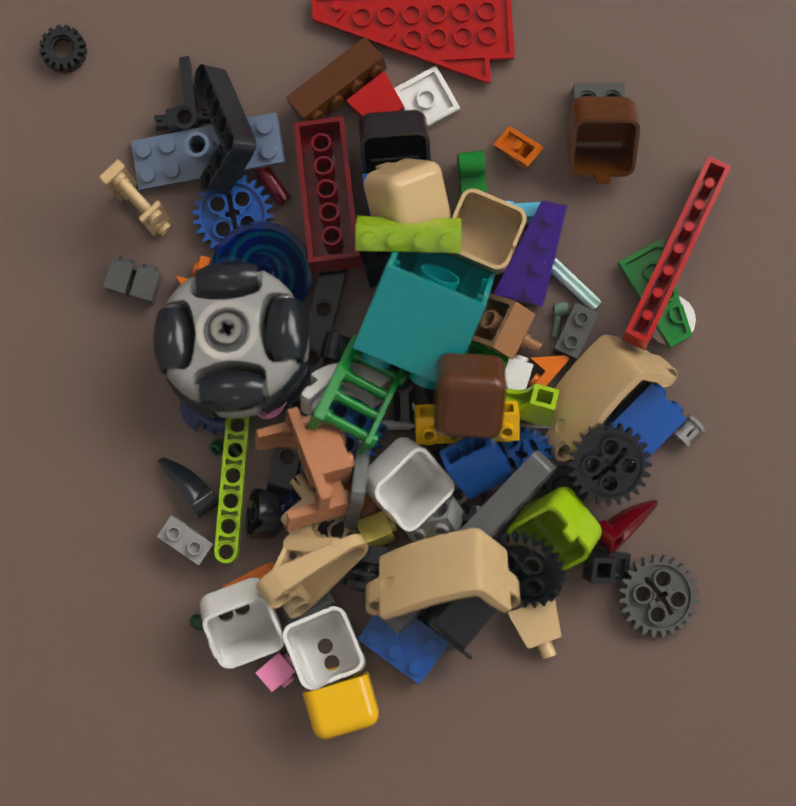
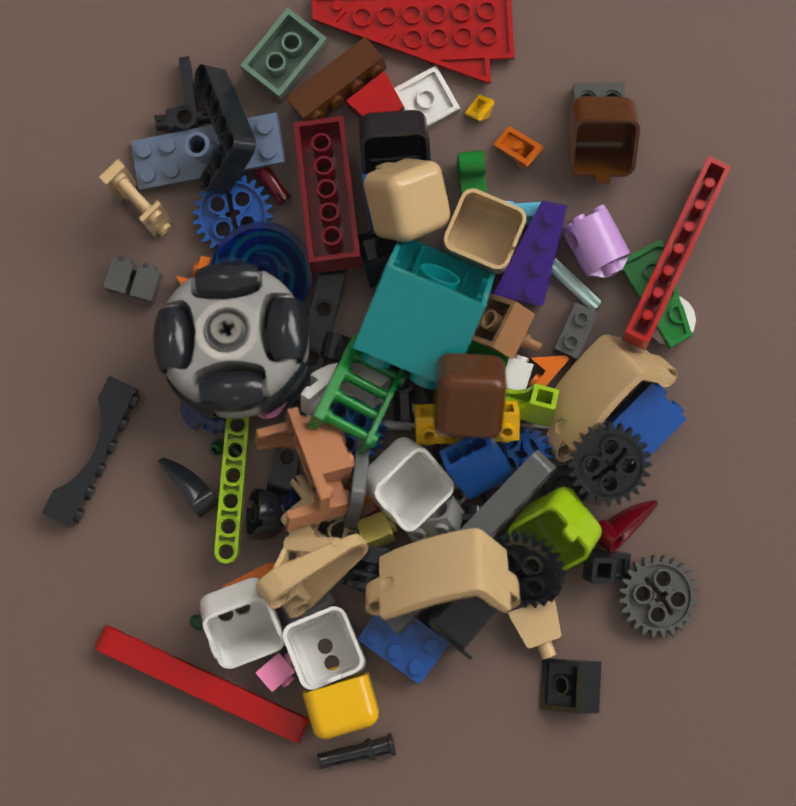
(59, 34): black tyre -> none
(68, 500): none -> black arch
(186, 540): light grey brick -> none
(202, 684): none -> red beam
(284, 55): none -> sand green brick
(369, 749): none -> black pin
(381, 234): lime arch -> none
(480, 108): none -> yellow slope
(559, 309): sand green hand -> none
(570, 685): none -> black slope
(597, 243): none -> lavender cylinder
(689, 431): light grey bush -> none

